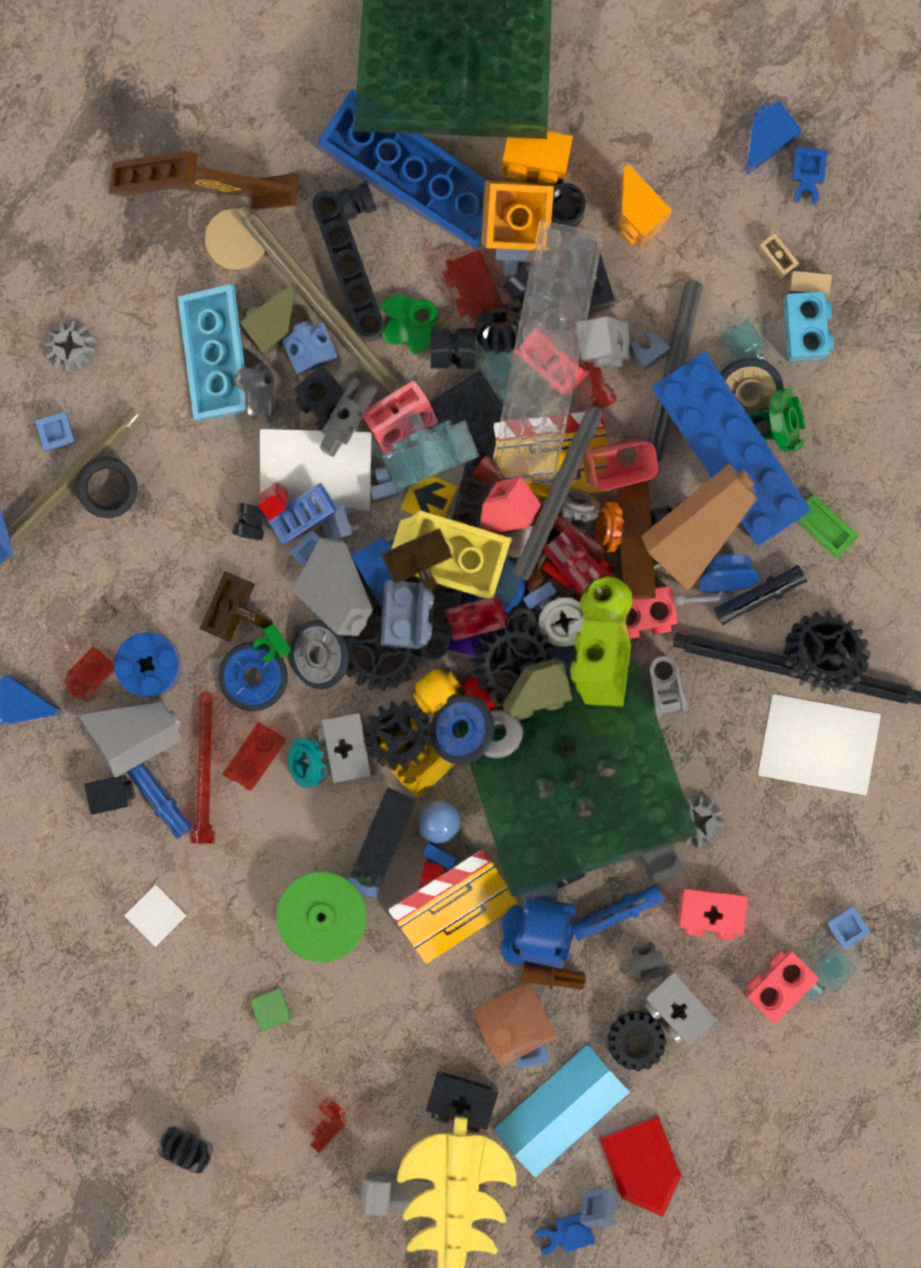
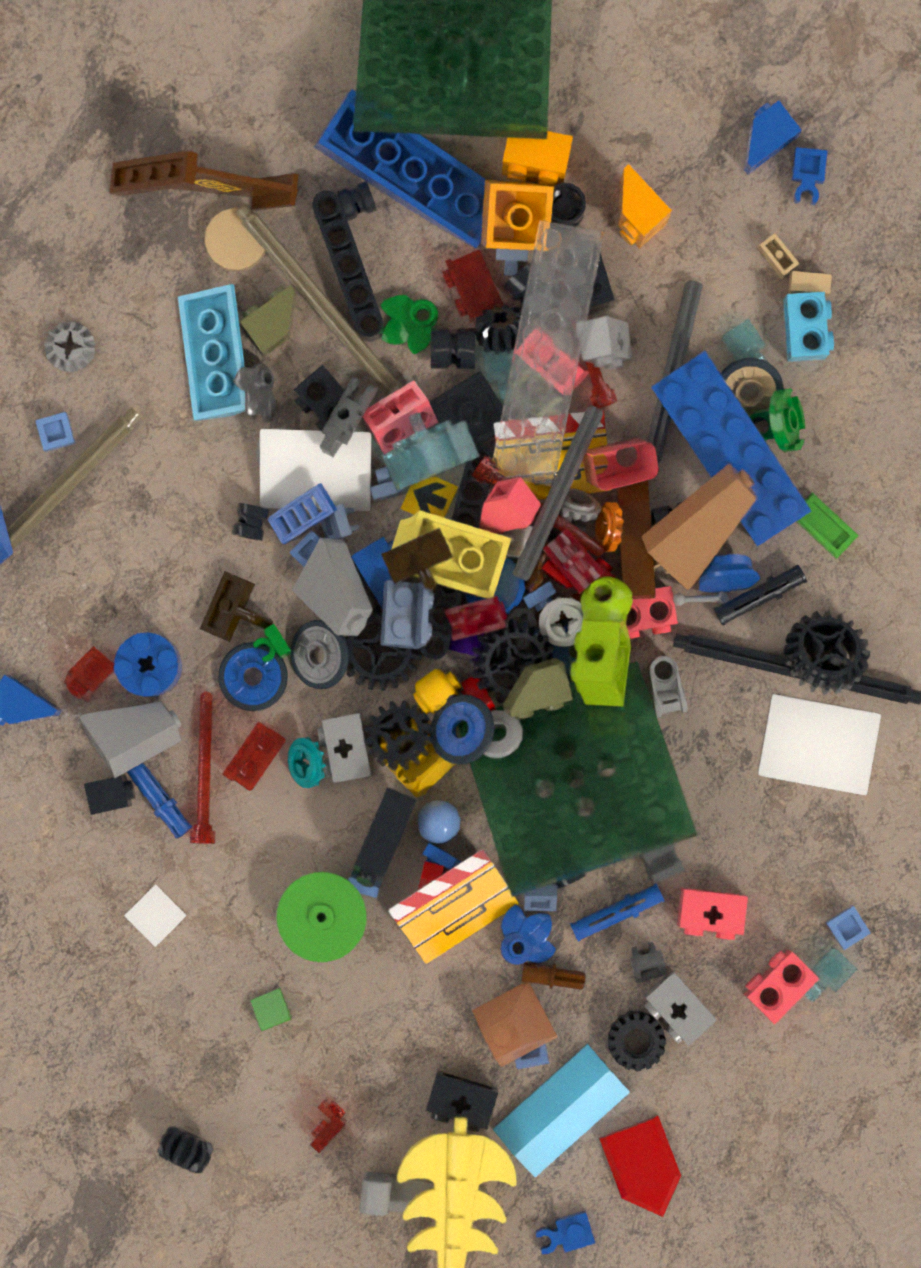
(130, 487): black tyre -> none
(273, 500): red piece -> none
(309, 347): medium blue brick -> none
(546, 932): blue brick -> none
(599, 1208): sand blue tile -> none
(647, 357): sand blue tile -> none
(713, 826): light grey gear -> none

